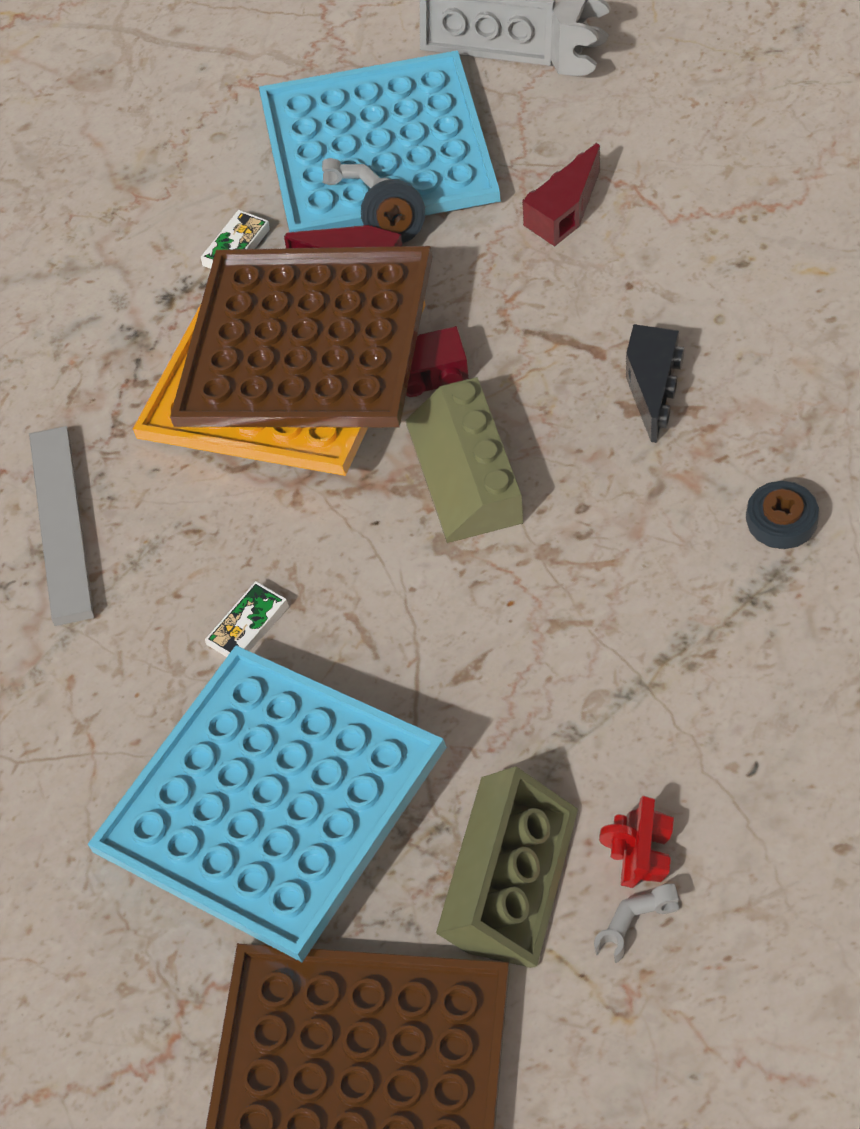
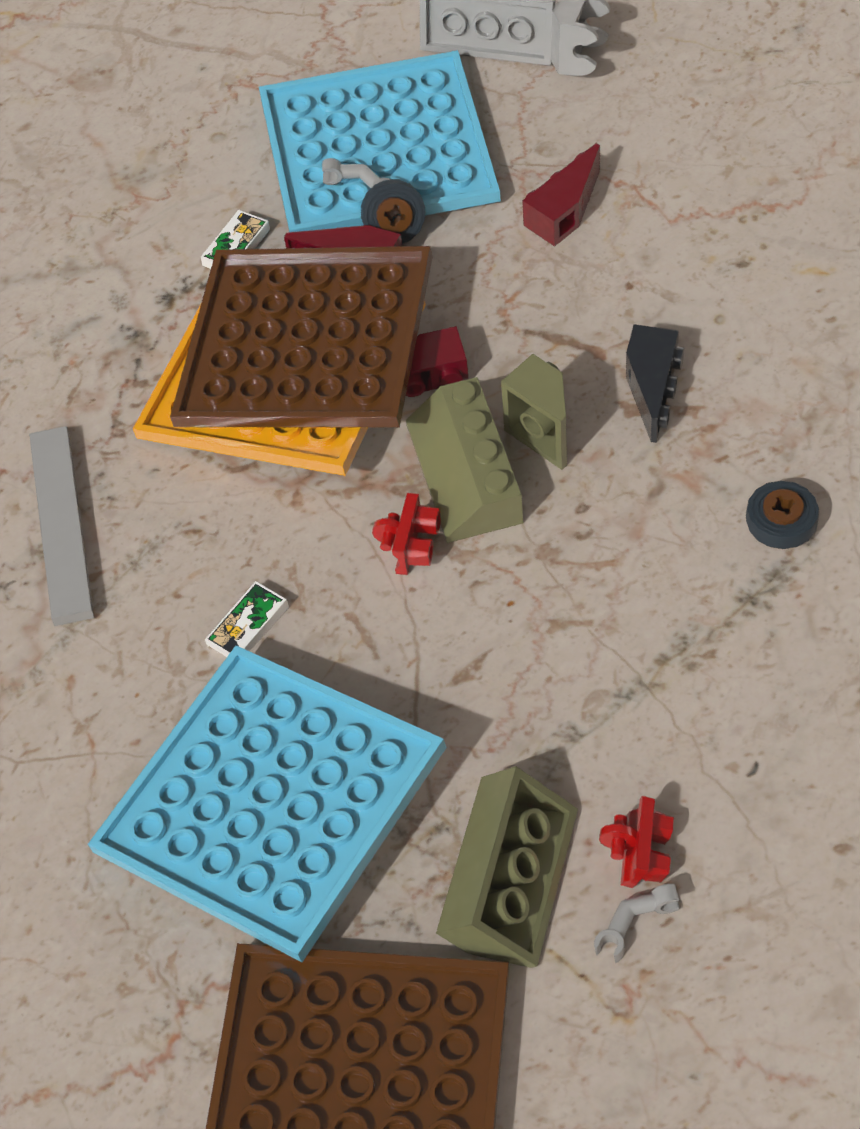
(403, 534): none -> red hips
(536, 408): none -> olive slope

